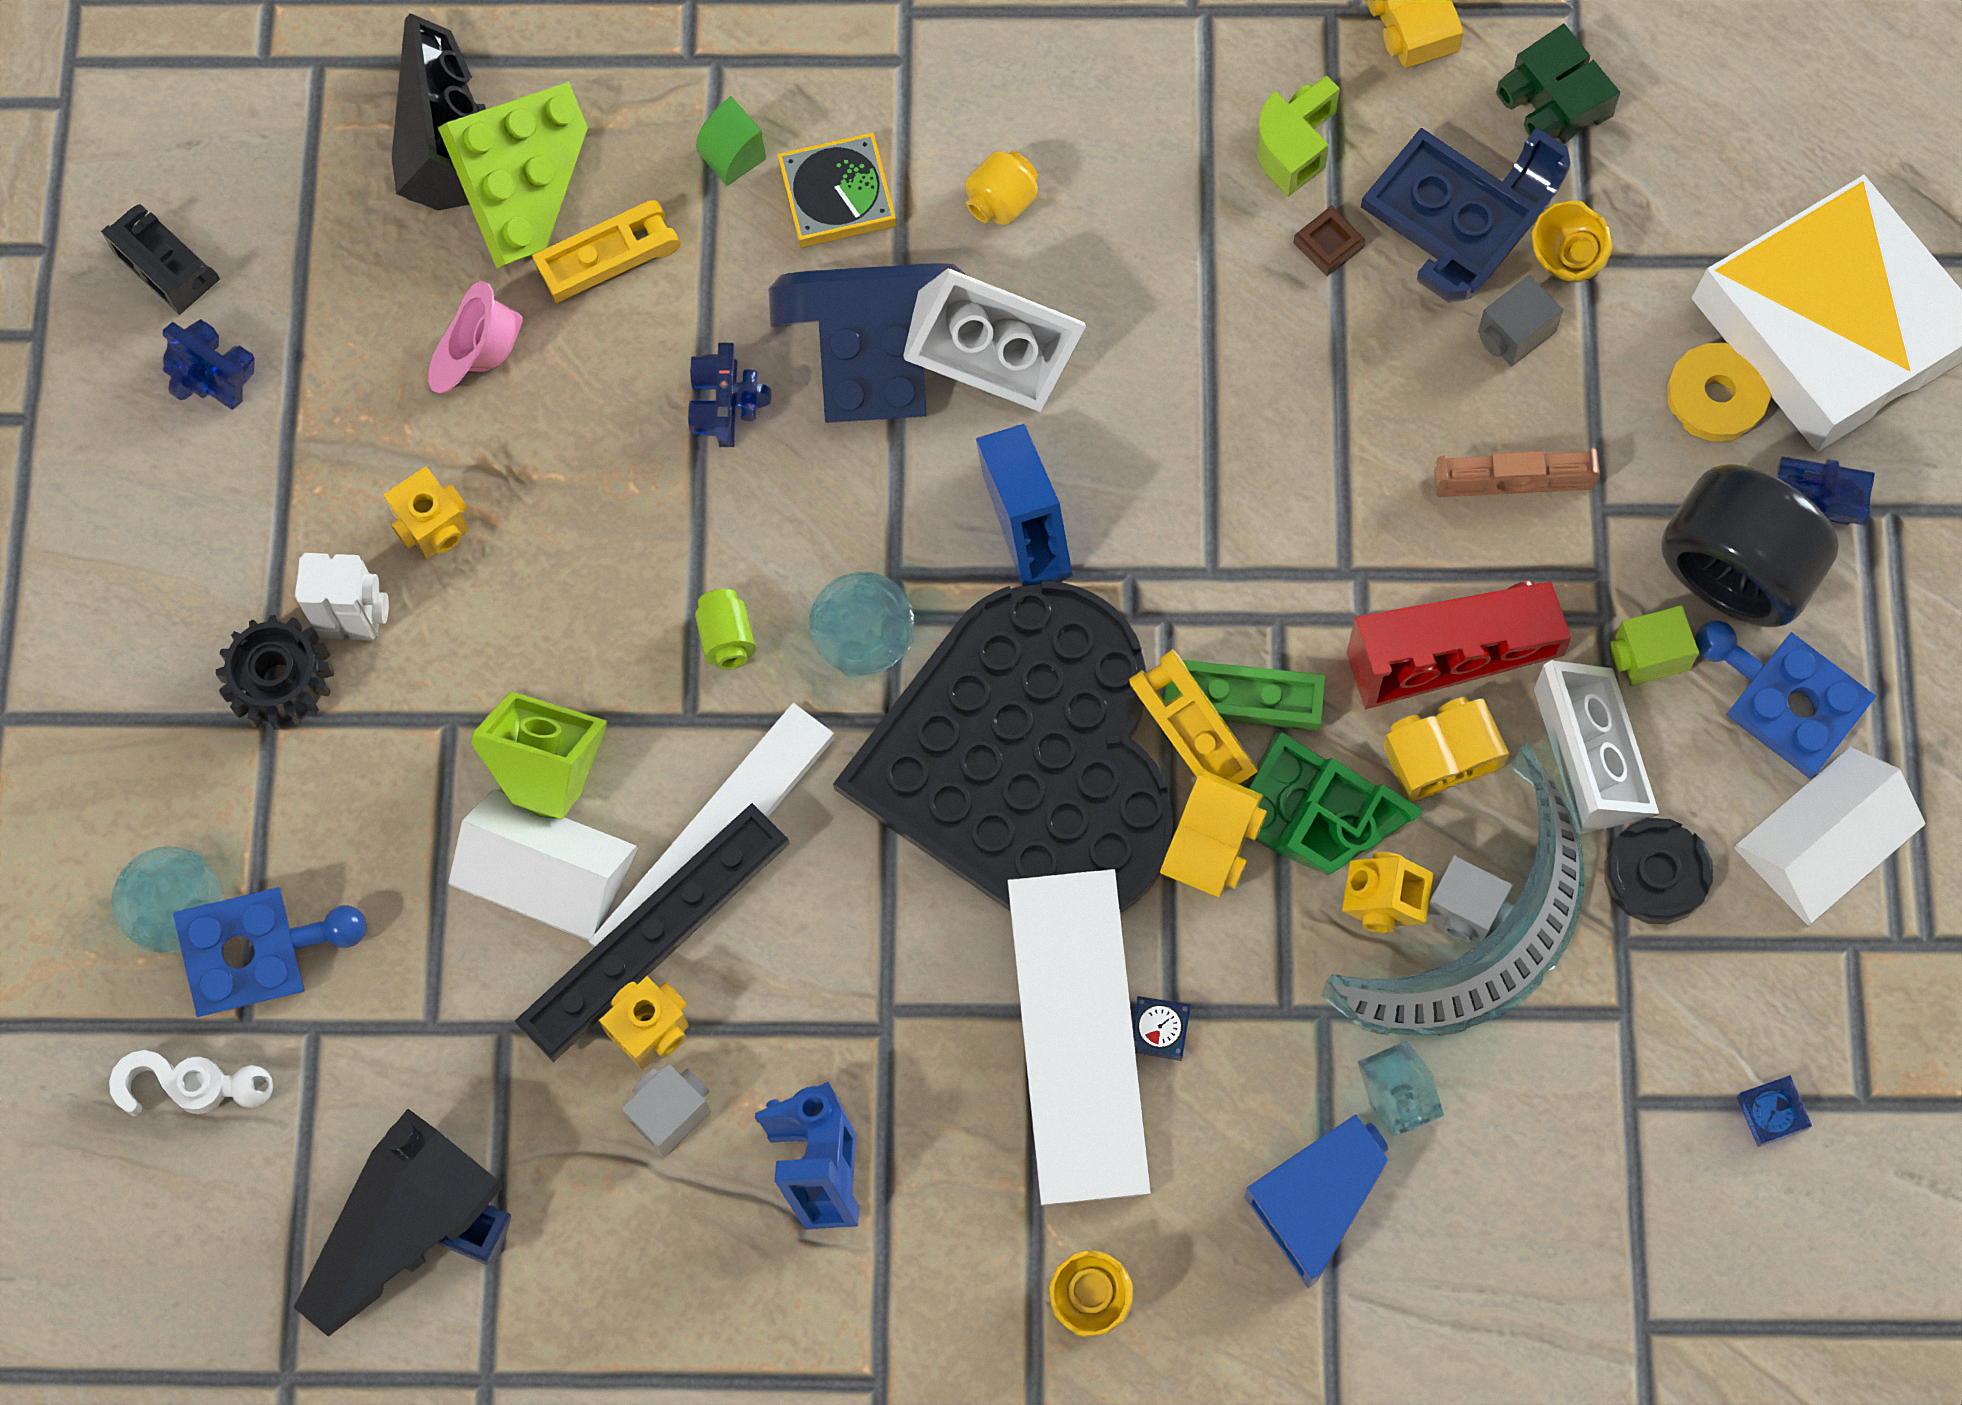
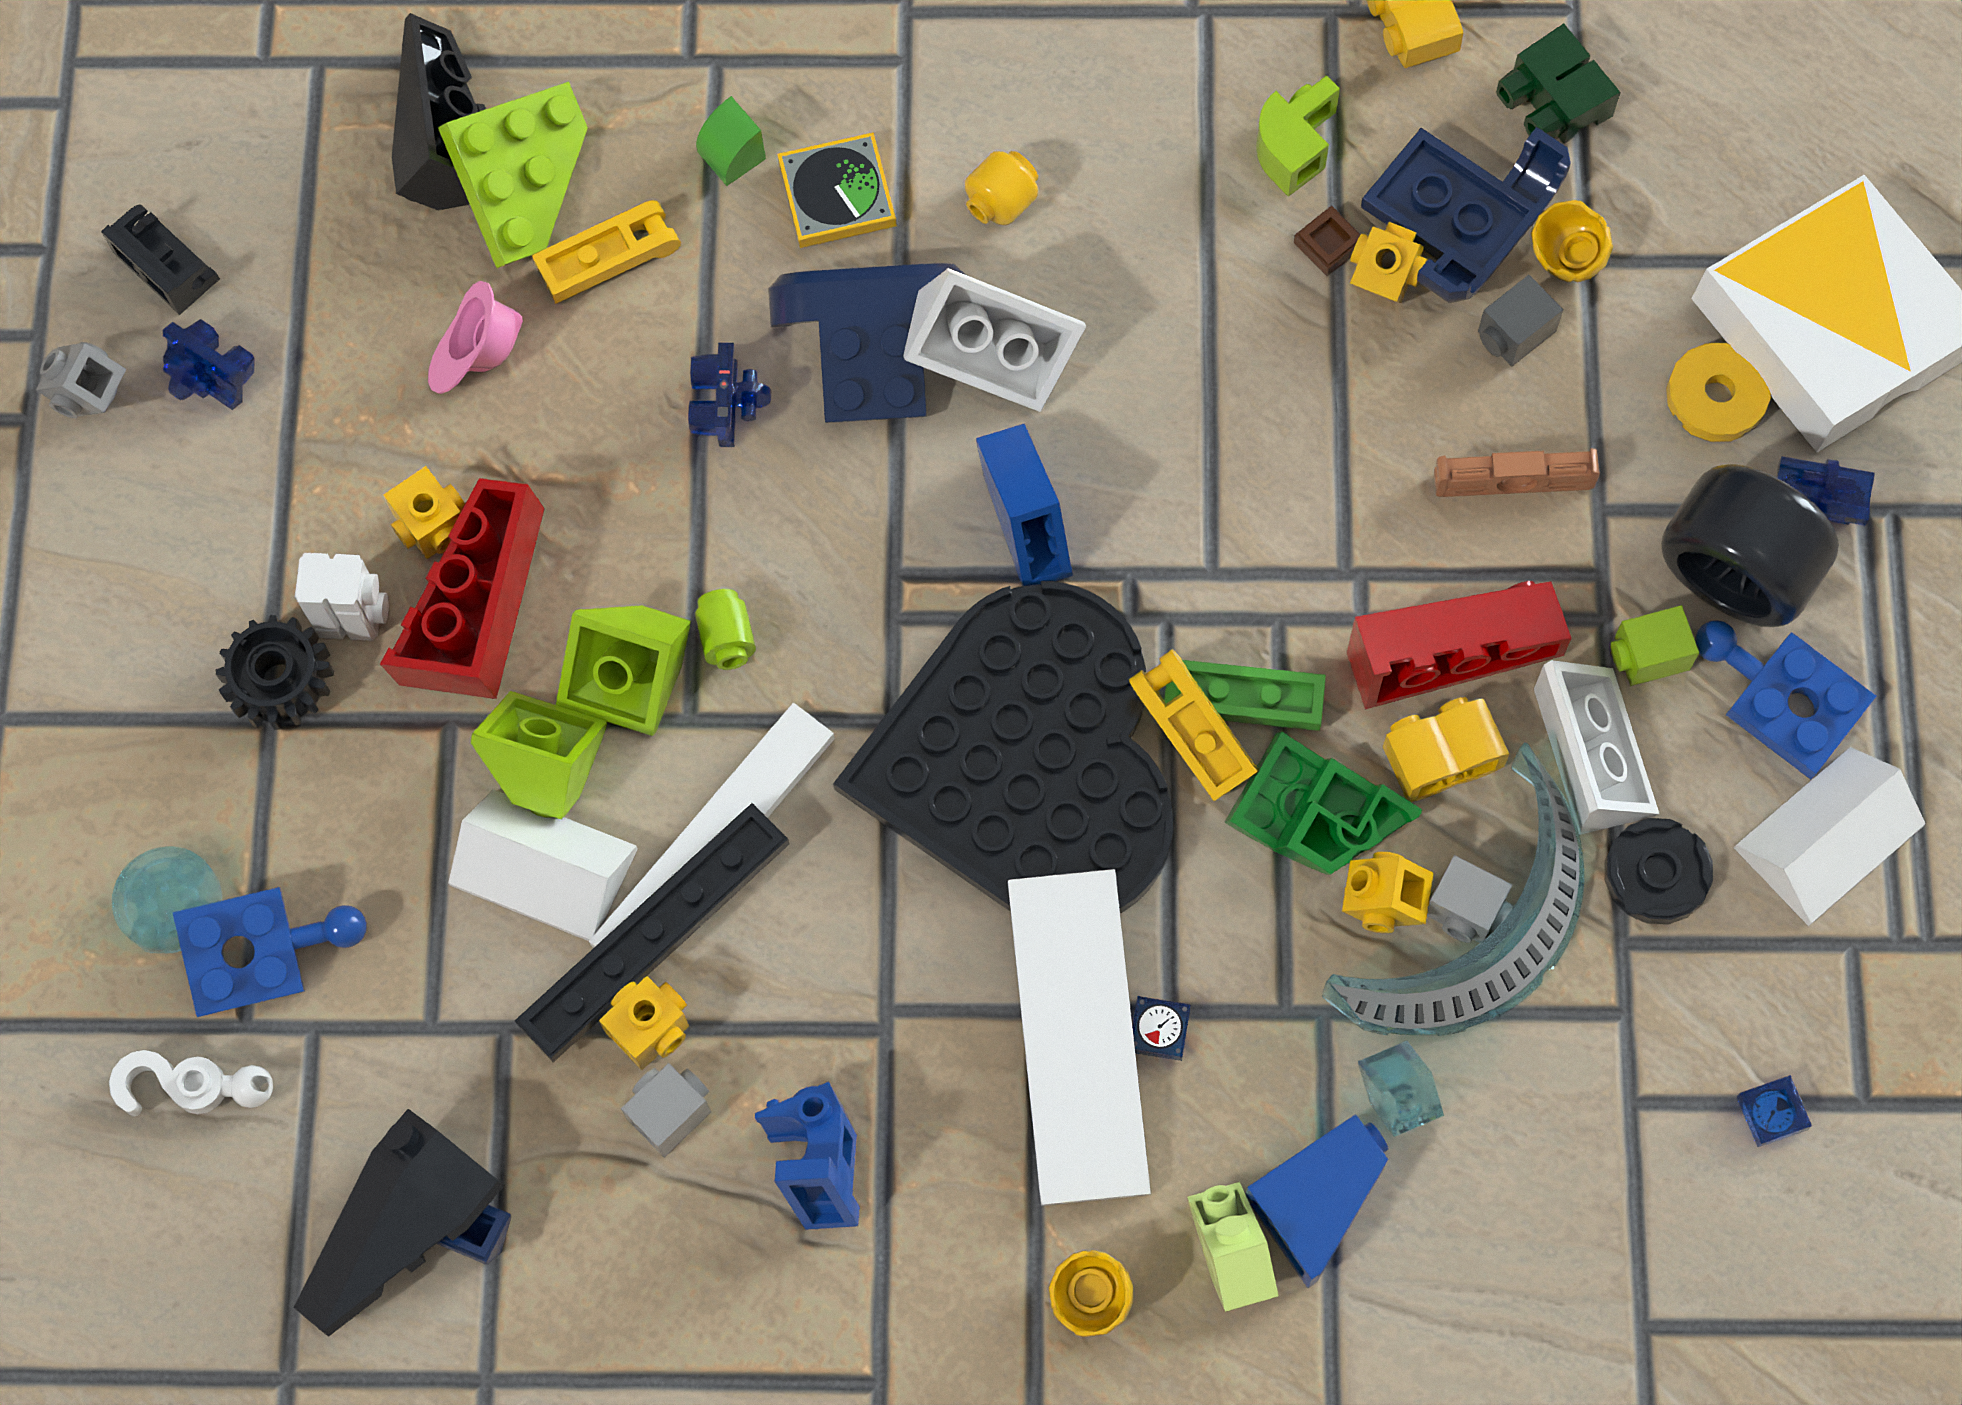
(79, 379): none -> light grey brick
(473, 596): none -> red wedge
(622, 664): none -> lime slope
(862, 623): clear light blue tile -> none
(1213, 833): yellow brick -> none
(1233, 1246): none -> yellowish green slope
(1368, 256): none -> yellow brick

